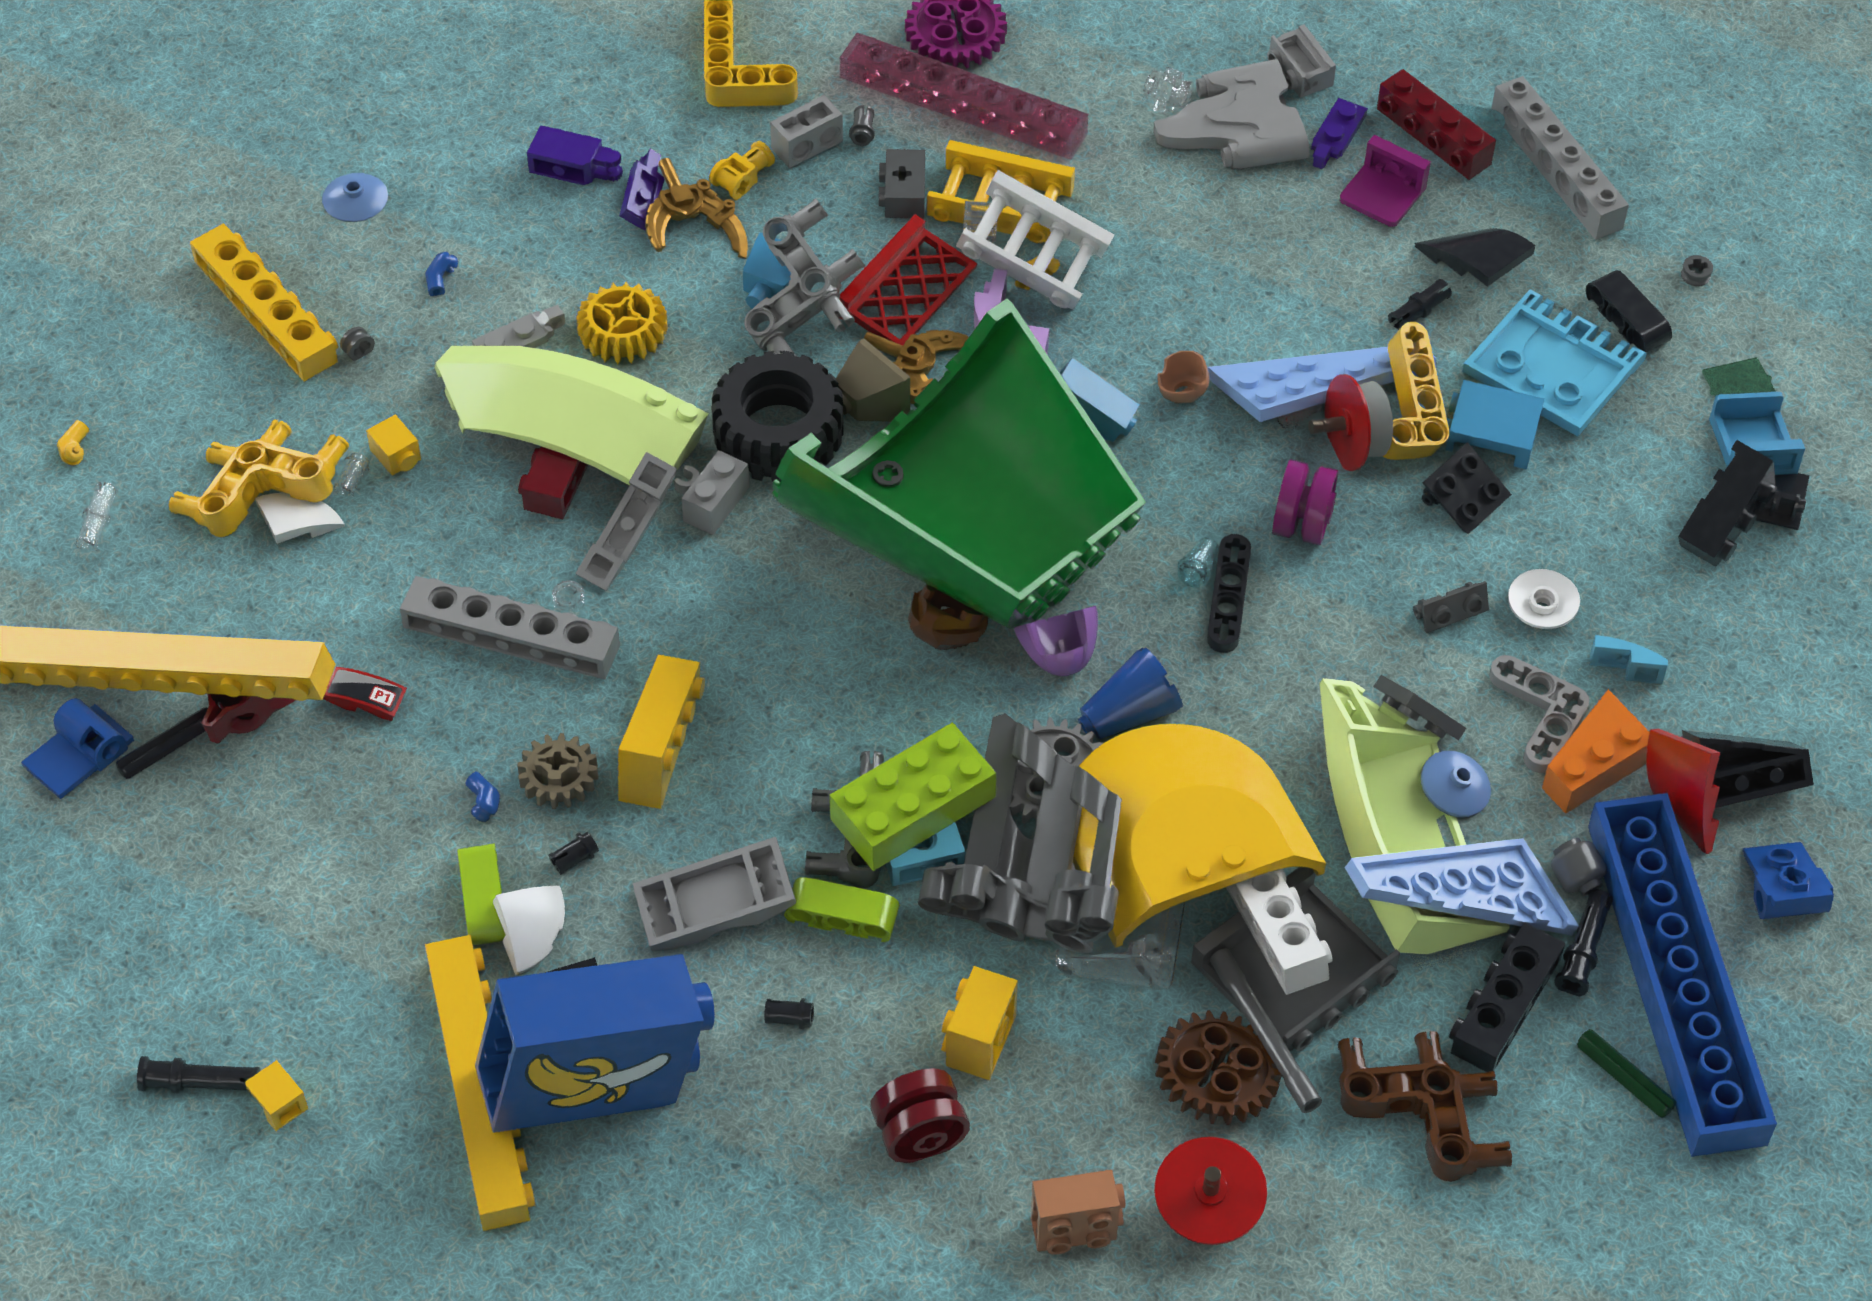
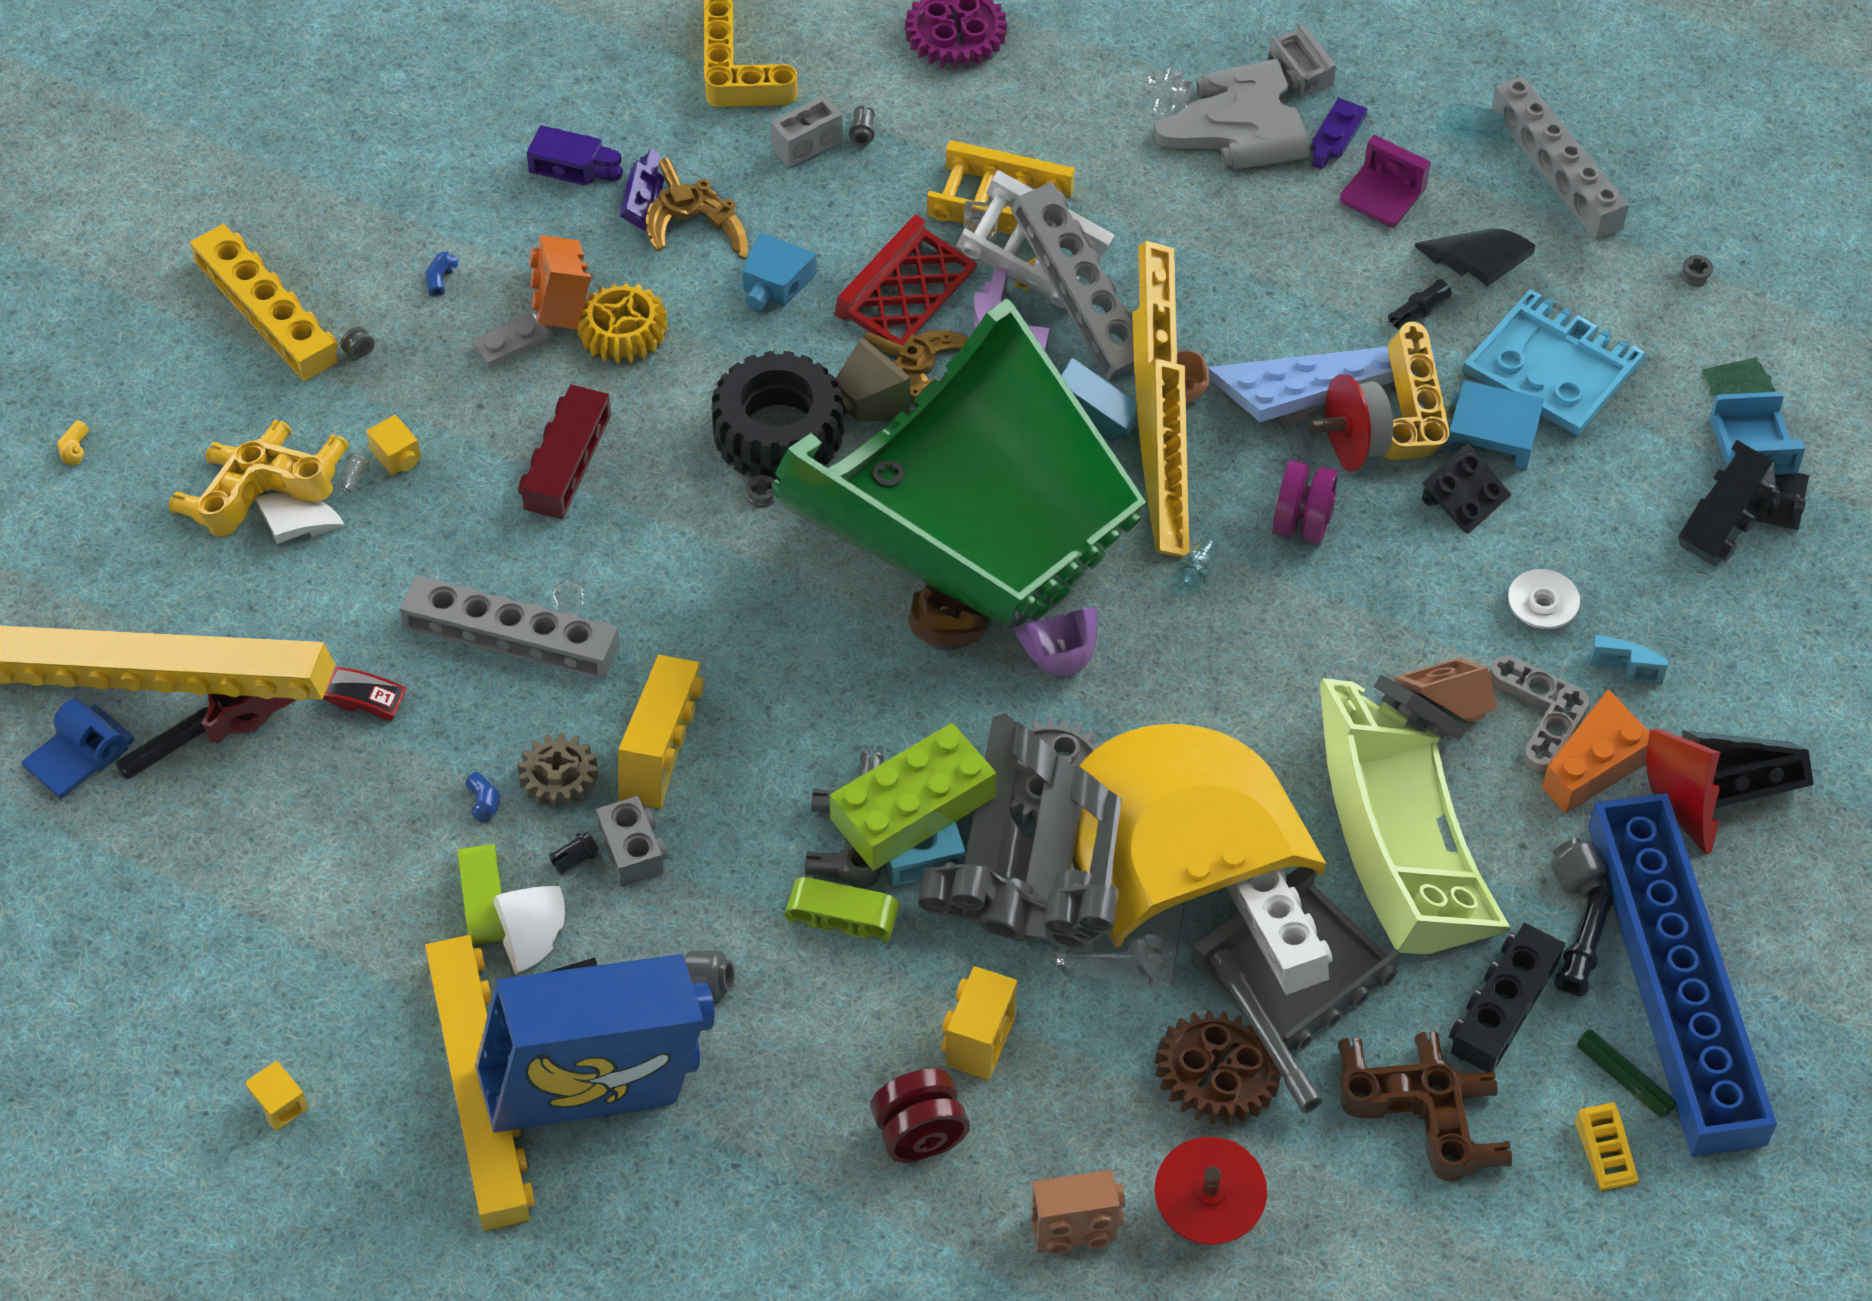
(96, 516): clear pin -> none
(178, 1074): black pin -> none
(357, 205): medium blue dish -> none
(558, 281): none -> orange wedge
(569, 406): yellowish green slope -> none
(626, 842): none -> light grey brick
(628, 522): light grey slope -> none
(712, 969): none -> dark grey head
(713, 492): light grey brick -> none
(714, 895): light grey slope -> none
(740, 172): yellow connector -> none
(752, 486): none -> dark grey bush
(789, 1012): black pin -> none
(796, 302): light grey pin -> none
(904, 183): dark grey brick -> none
(964, 95): clear pink brick -> none
(1048, 203): none -> light grey brick
(1130, 697): blue cone -> none
(1161, 400): none -> yellow slope
(1229, 593): black beam -> none
(1436, 124): dark red brick -> none
(1447, 791): medium blue dish -> none
(1453, 607): dark grey hinge -> none
(1454, 686): none -> nougat slope
(1473, 880): light blue wing -> none
(1599, 1115): none -> yellow slope
(1629, 310): black beam -> none
(1787, 881): blue piece -> none

